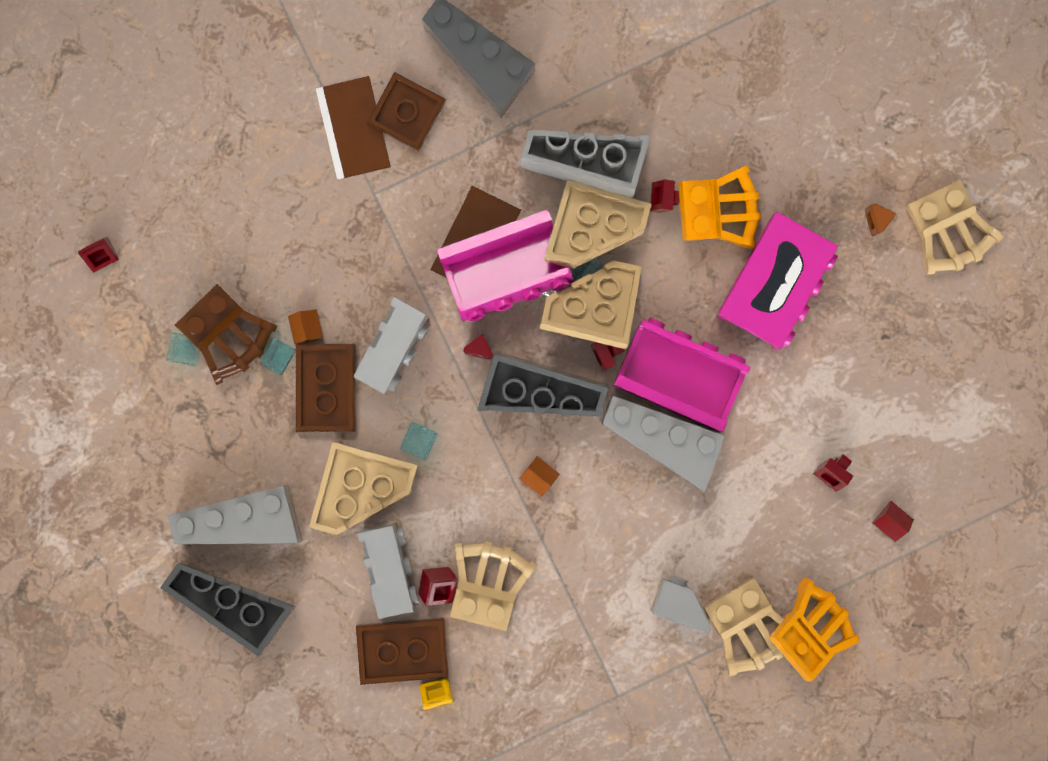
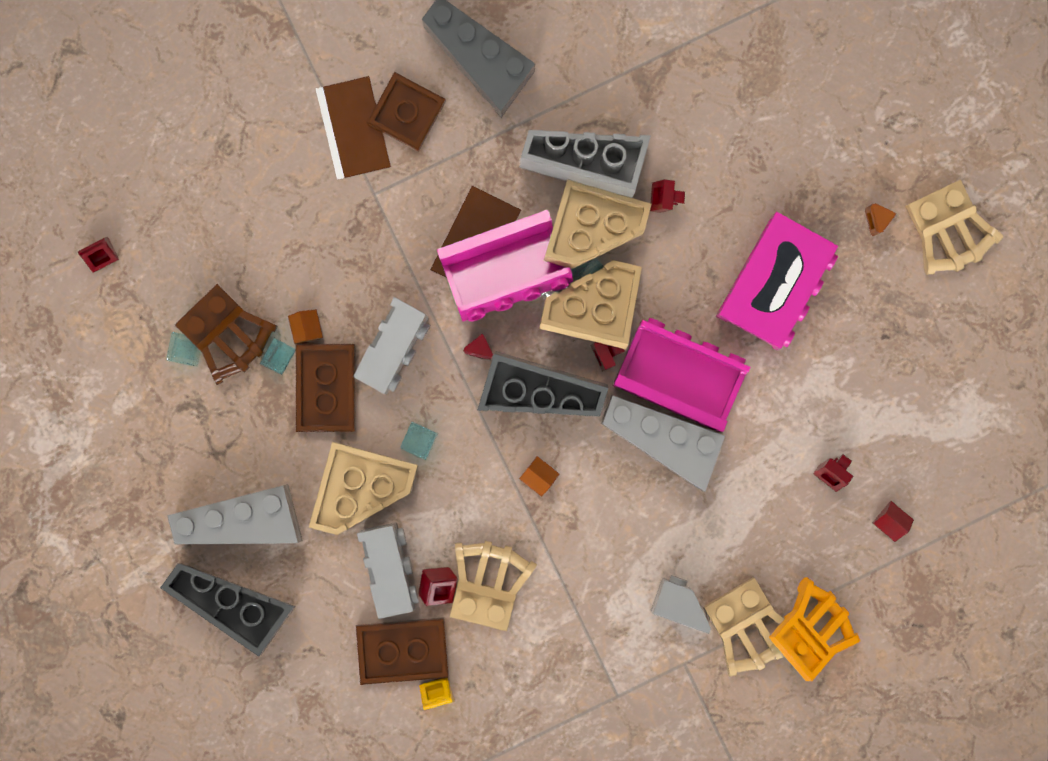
(702, 213): light orange plate -> none

